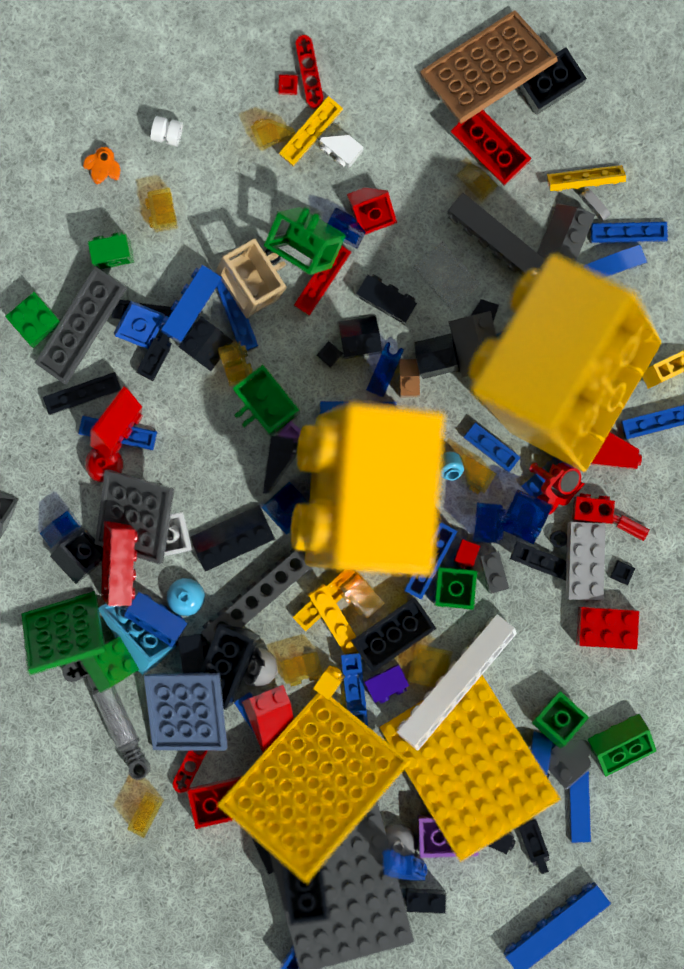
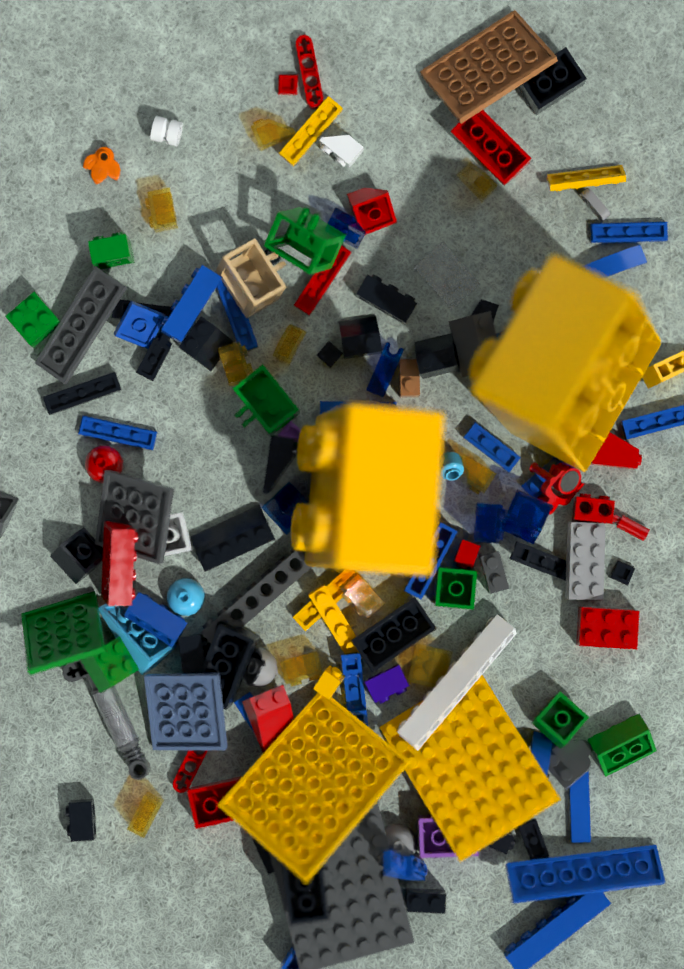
(60, 529): clear blue slope -> none
(81, 819): none -> black brick
(116, 423): red slope -> none
(289, 344): none -> clear yellow slope
(494, 235): dark grey brick -> none
(553, 542): black bush -> none
(566, 232): dark grey slope -> none
(584, 873): none -> blue plate

